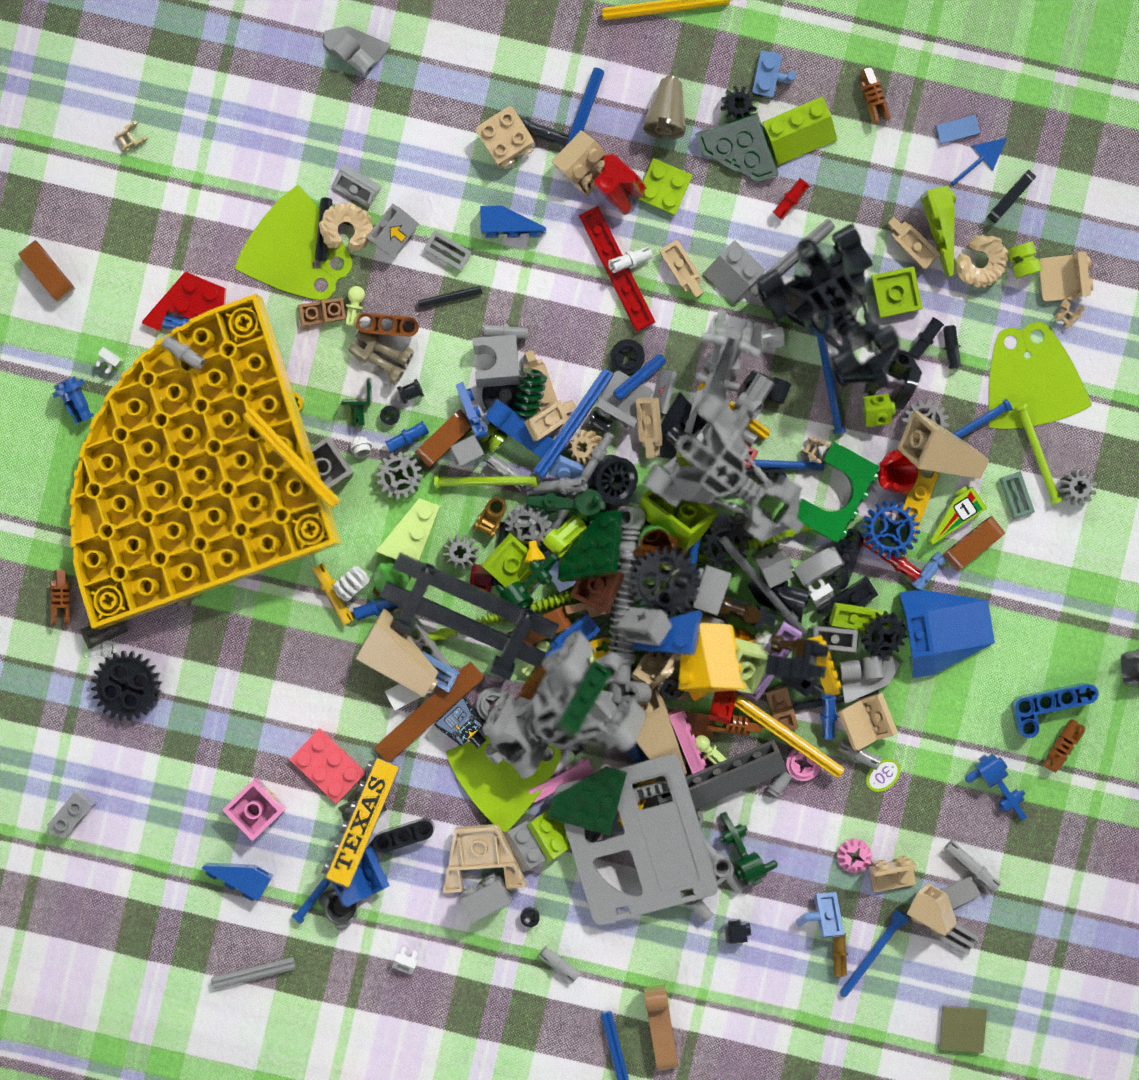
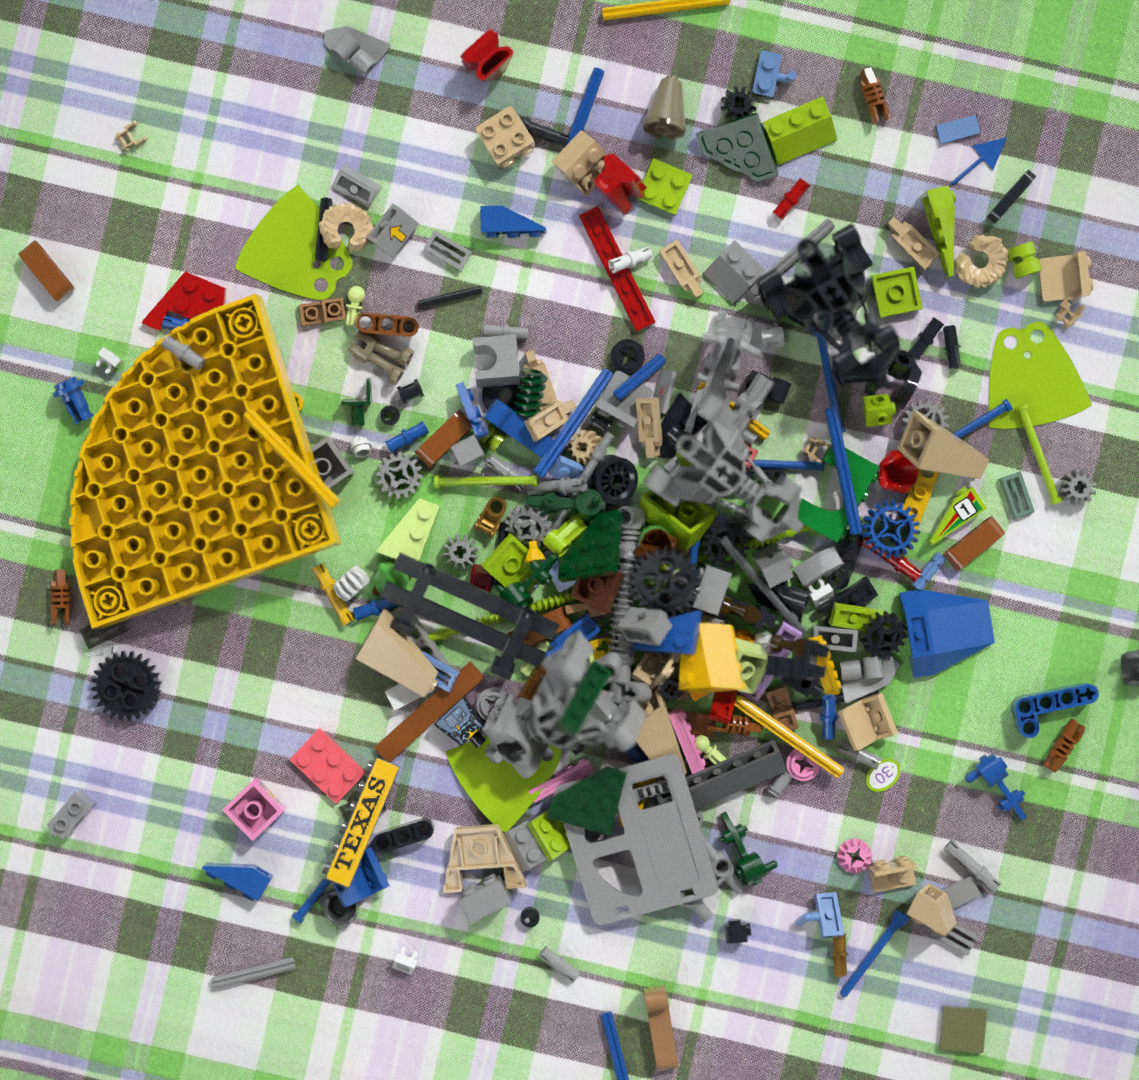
(487, 57): none -> red piece
(843, 470): none -> blue axle

